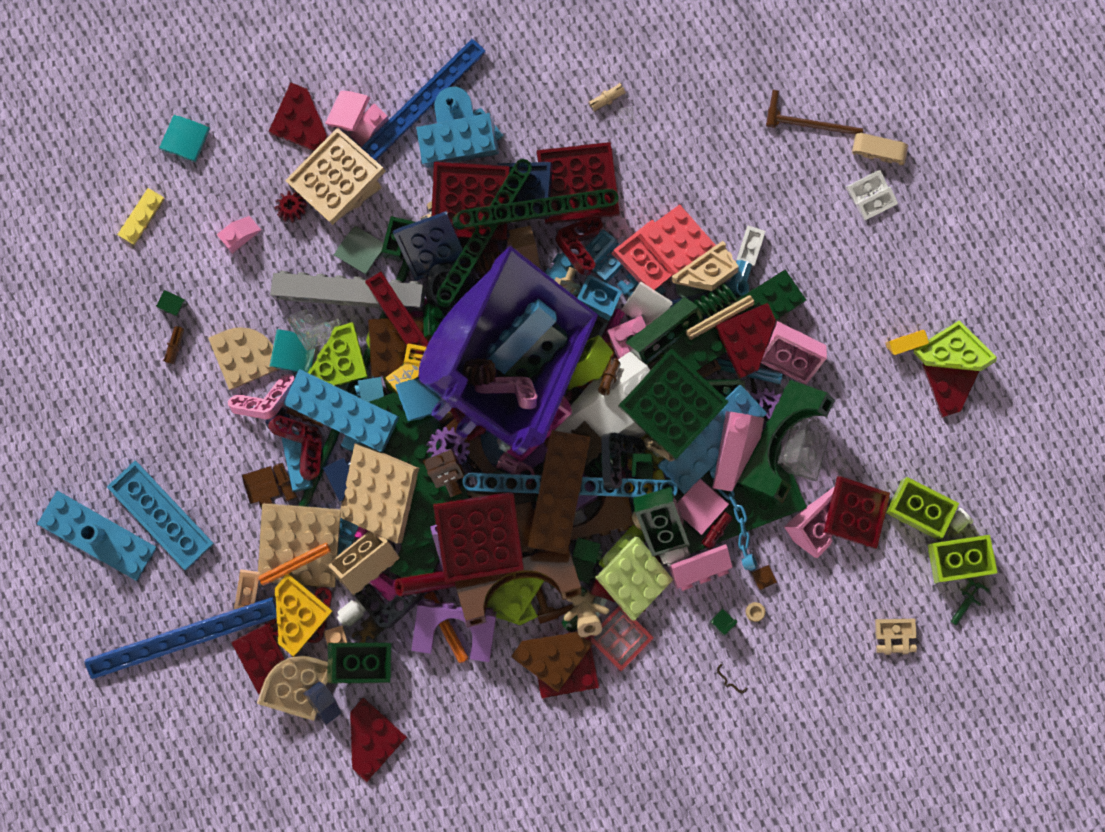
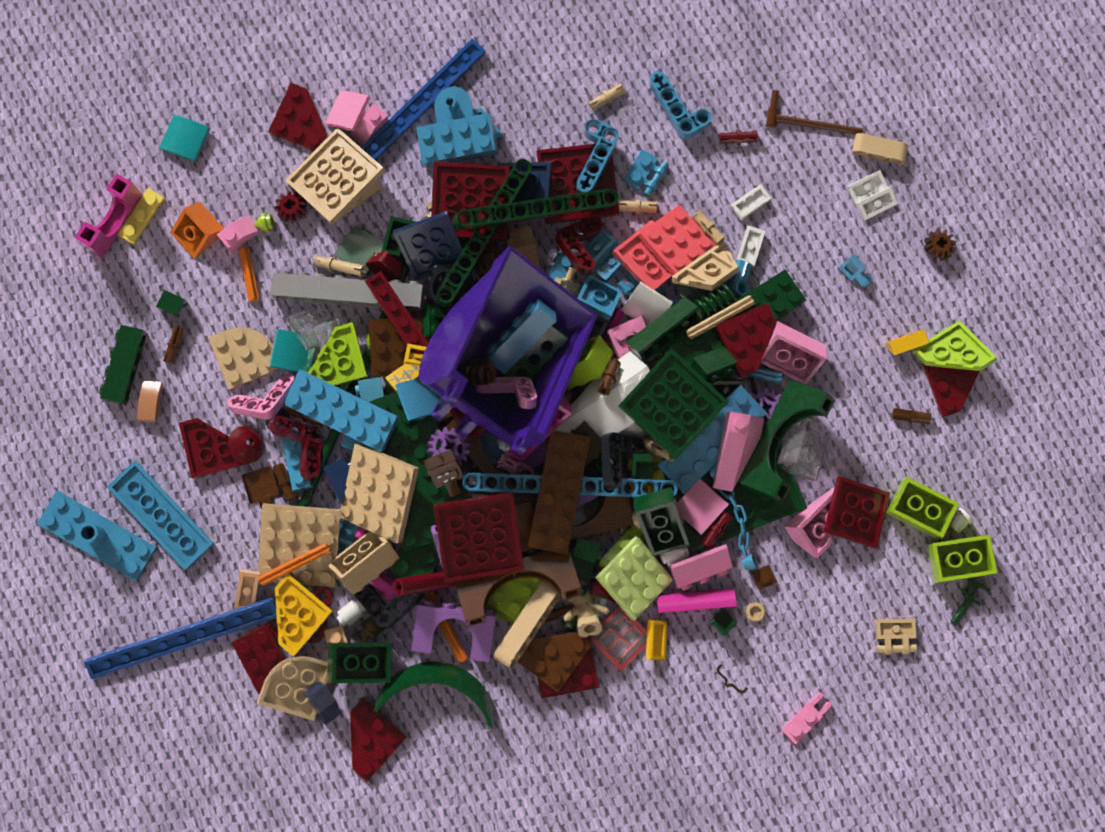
(123, 365): none -> dark green brick
(124, 200): none -> dark pink arch
(149, 401): none -> nougat slope
(196, 229): none -> orange slope
(206, 449): none -> dark red plate
(240, 449): none -> dark red dish
(248, 273): none -> orange axle
(265, 222): none -> lime plate
(333, 264): none -> tan pin
(386, 264): none -> dark red piece
(443, 674): none -> dark green windscreen
(527, 625): none -> tan beam
(594, 160): none -> dark azure beam
(637, 206): none -> tan pin
(640, 170): none -> dark azure plate
(656, 640): none -> yellow tile
(675, 103): none -> dark azure beam
(696, 600): none -> dark pink brick
(708, 227): none -> tan pin
(715, 365): none -> dark green brick
(738, 137): none -> dark red pin
(750, 202): none -> white plate
(805, 719): none -> bright pink hinge
(854, 268): none -> dark azure plate
(911, 416): none -> reddish brown axle
(934, 238): none -> reddish brown gear

